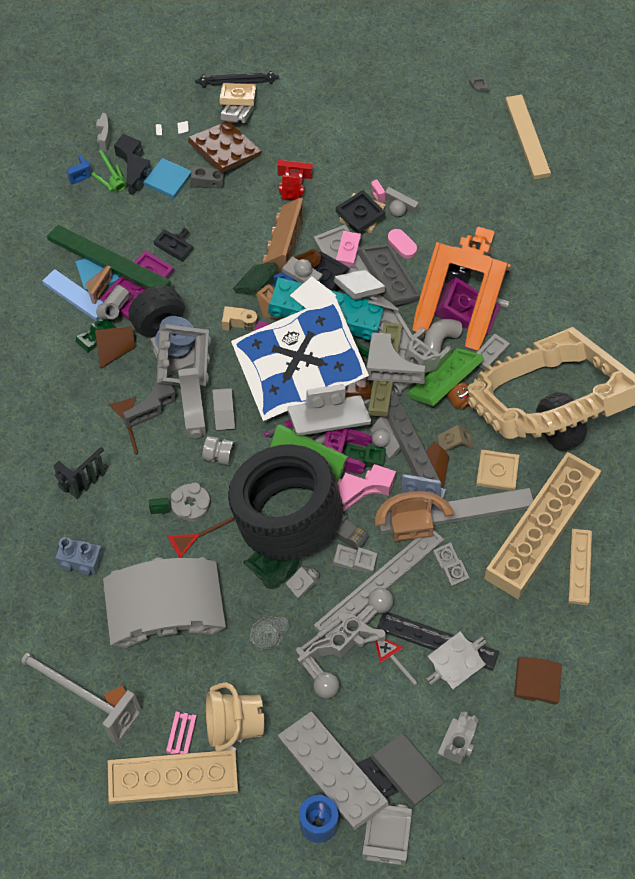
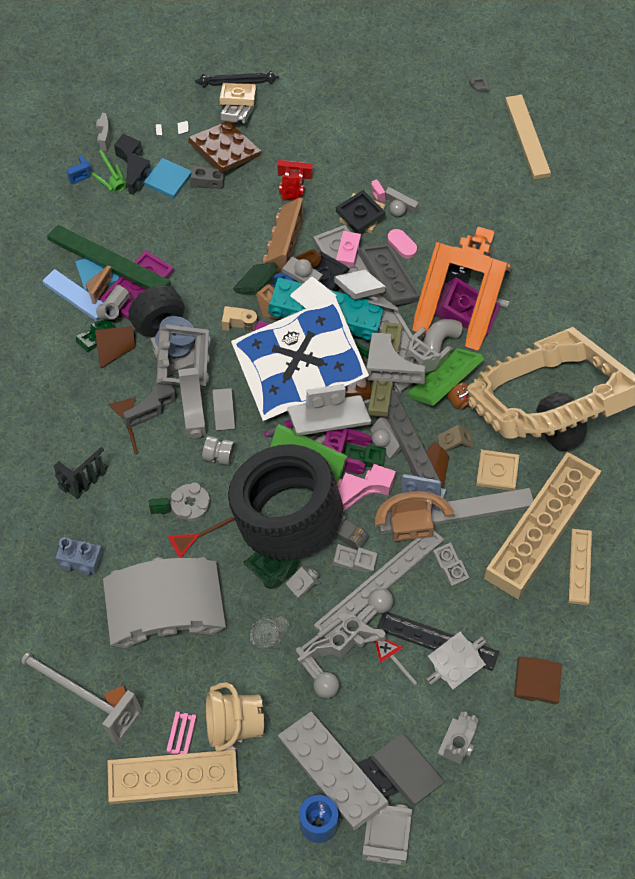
(174, 243): black plate -> none
(492, 350): light grey plate -> none

